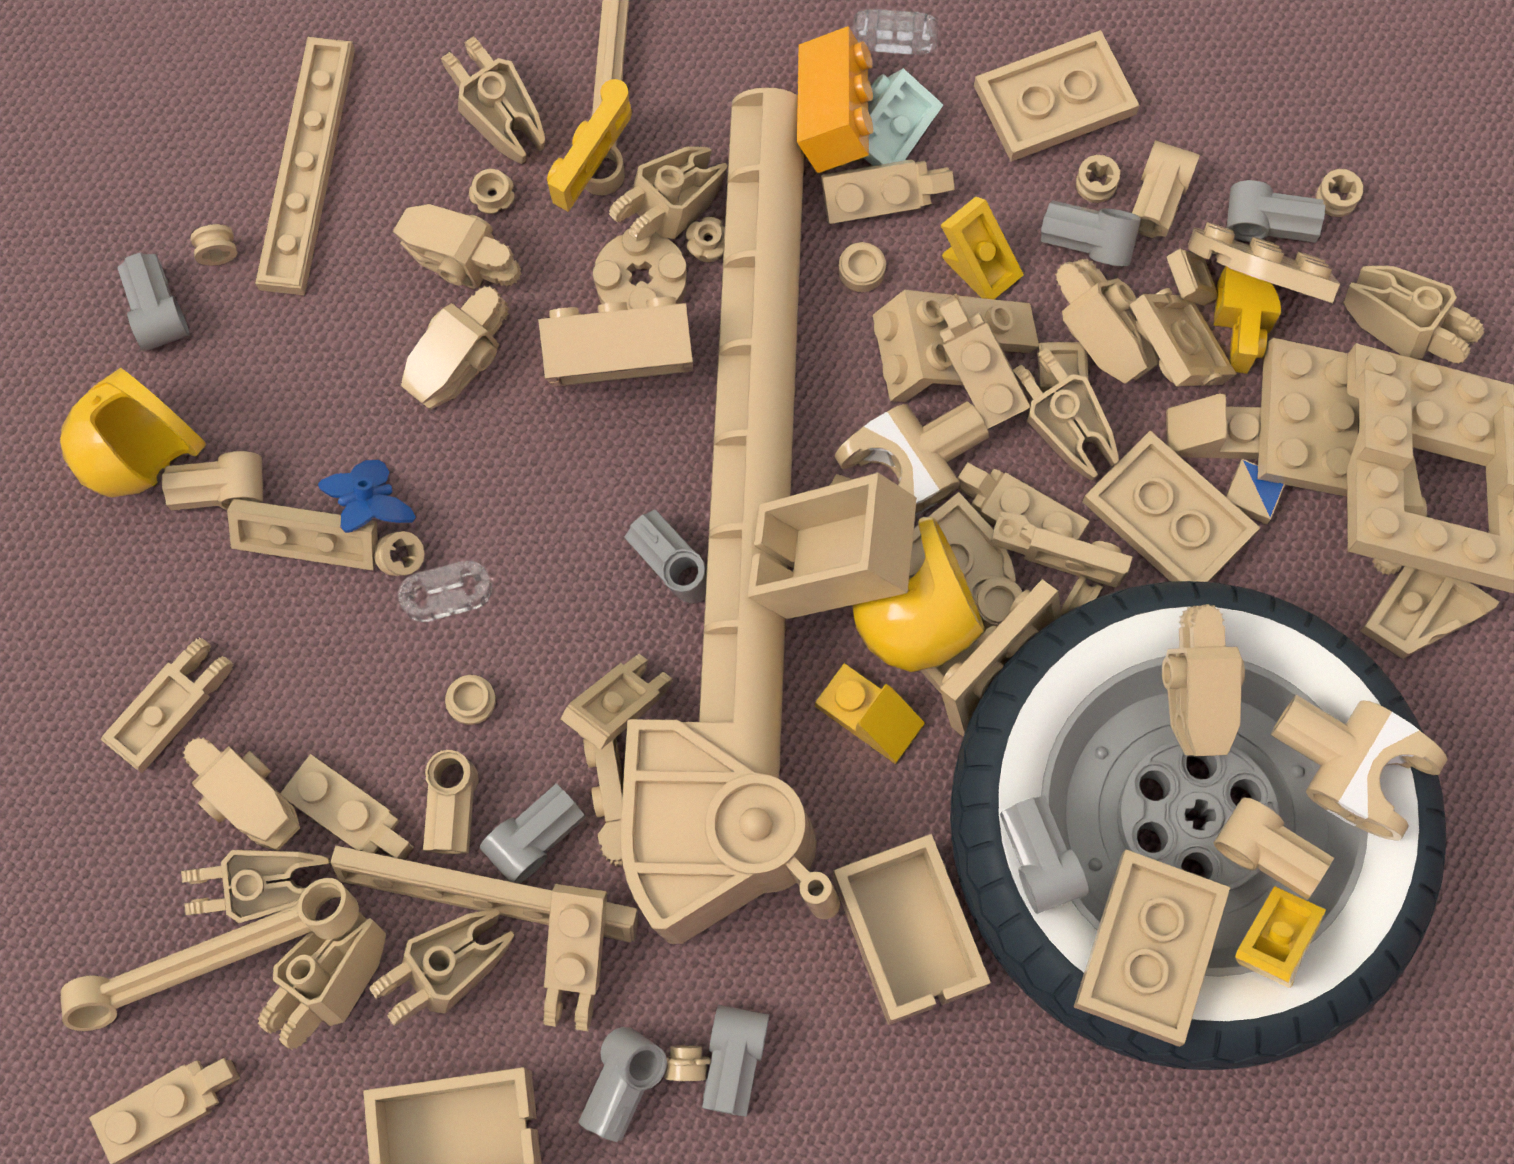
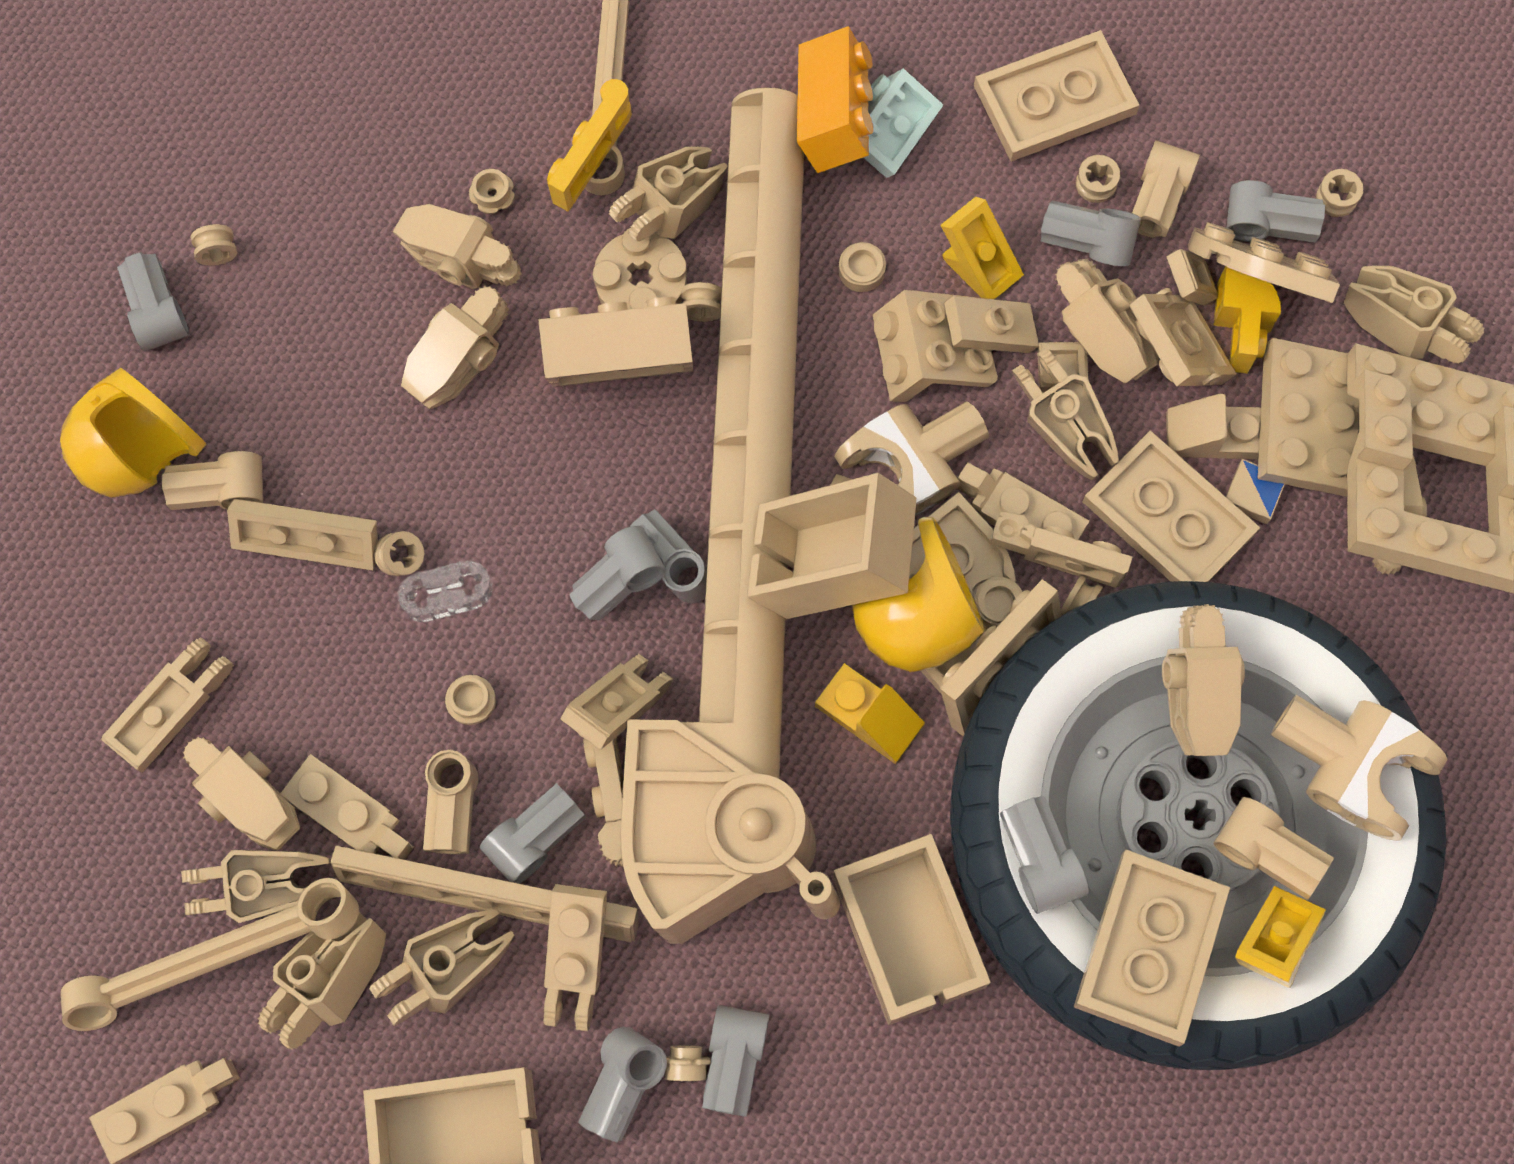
(305, 166): tan tile -> none
(366, 496): blue piece -> none
(495, 101): tan hinge -> none
(626, 568): none -> light grey piece
(702, 301): none -> tan bush
(706, 250): tan plate -> none
(882, 189): tan hinge -> none
(896, 31): clear beam -> none
(981, 364): tan hinge -> none
(1424, 609): tan wing -> none

